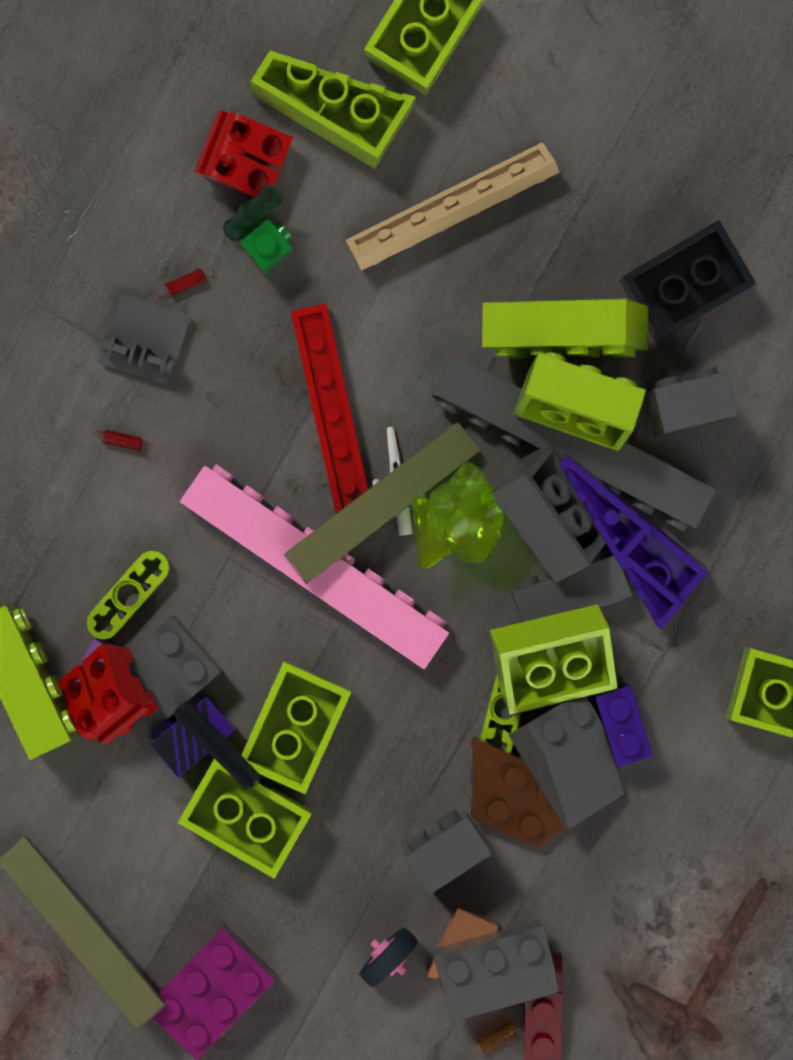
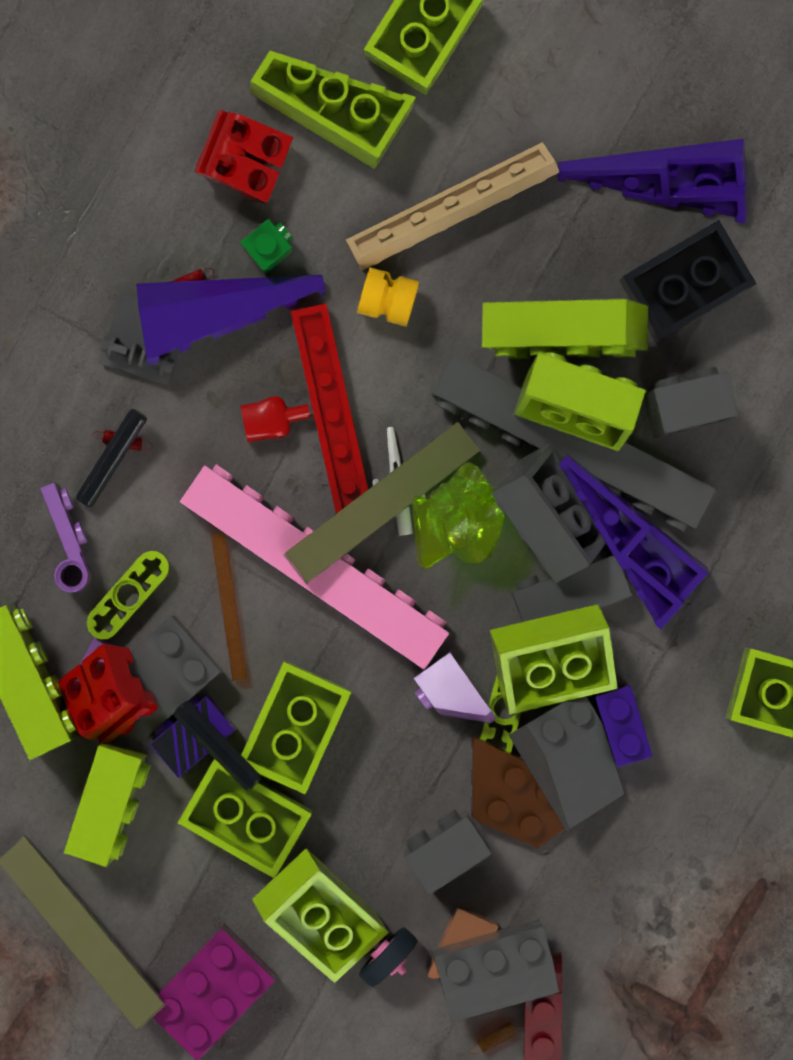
(71, 536): none -> medium lavender plate
(107, 804): none -> lime brick
(111, 457): none -> black axle
(190, 310): none -> dark purple wedge
(228, 606): none -> clear orange bar
(252, 212): clear green pin -> none
(270, 418): none -> red piece
(320, 915): none -> lime brick
(388, 297): none -> yellow wheel
(451, 692): none -> slope
(692, 175): none -> dark purple wedge

